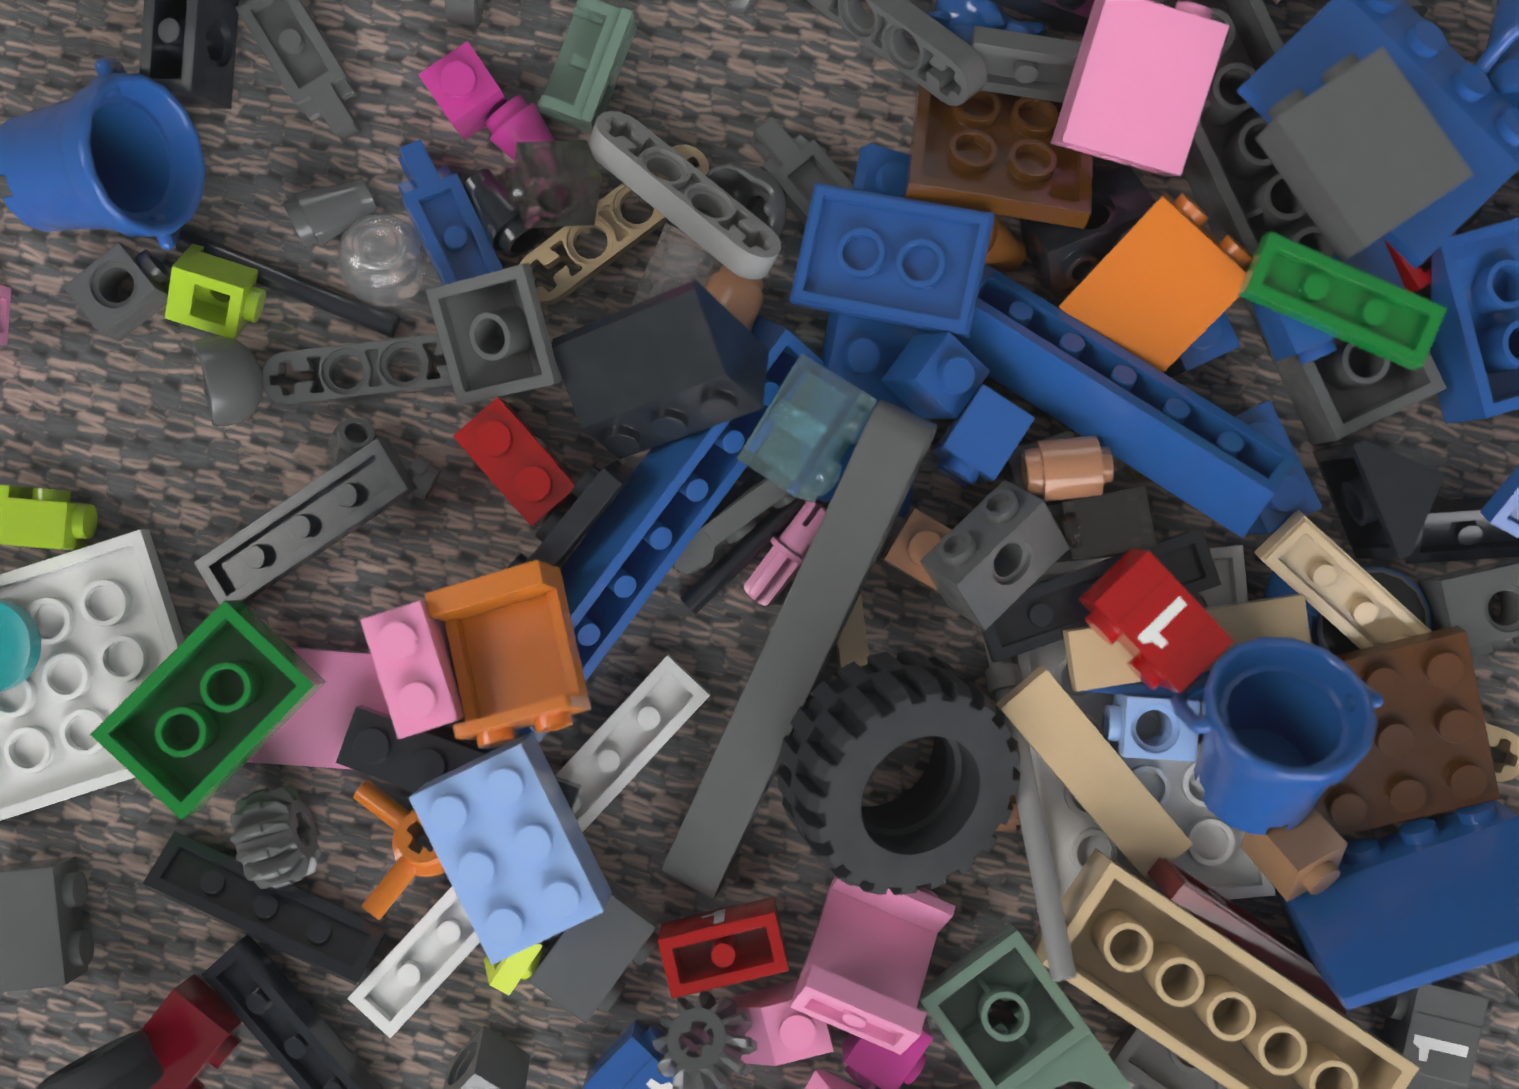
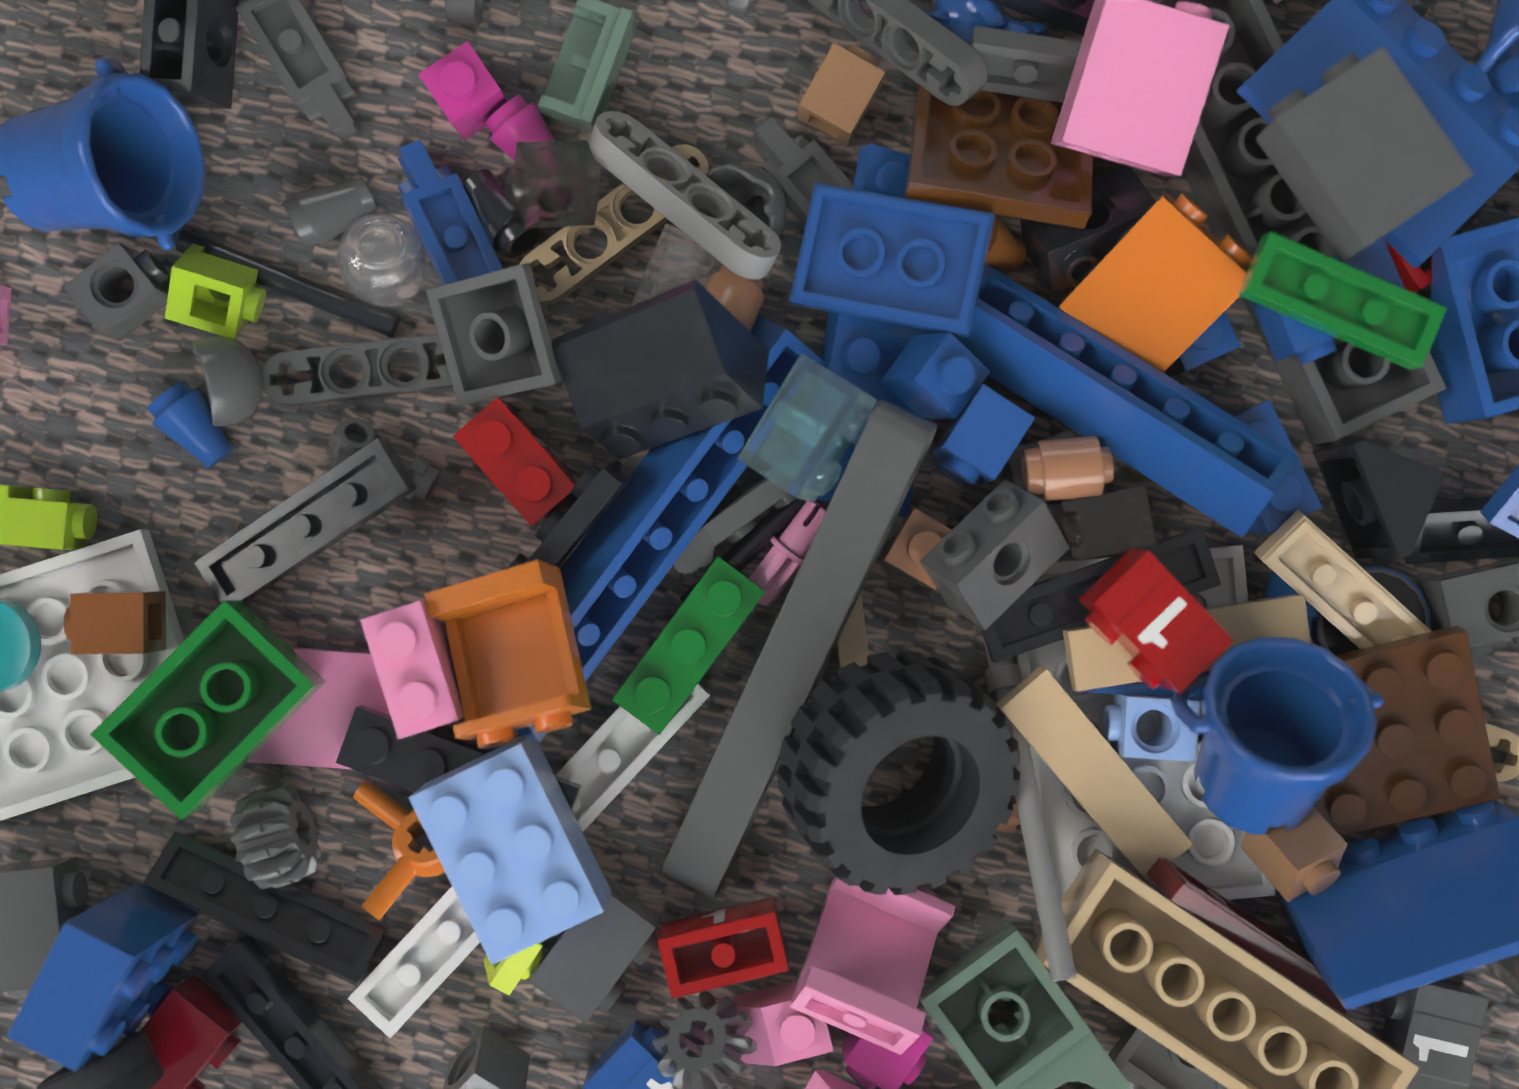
(104, 976): none -> blue brick
(116, 622): none -> dark orange brick
(187, 419): none -> blue cone
(688, 645): none -> green plate
(841, 93): none -> medium nougat brick

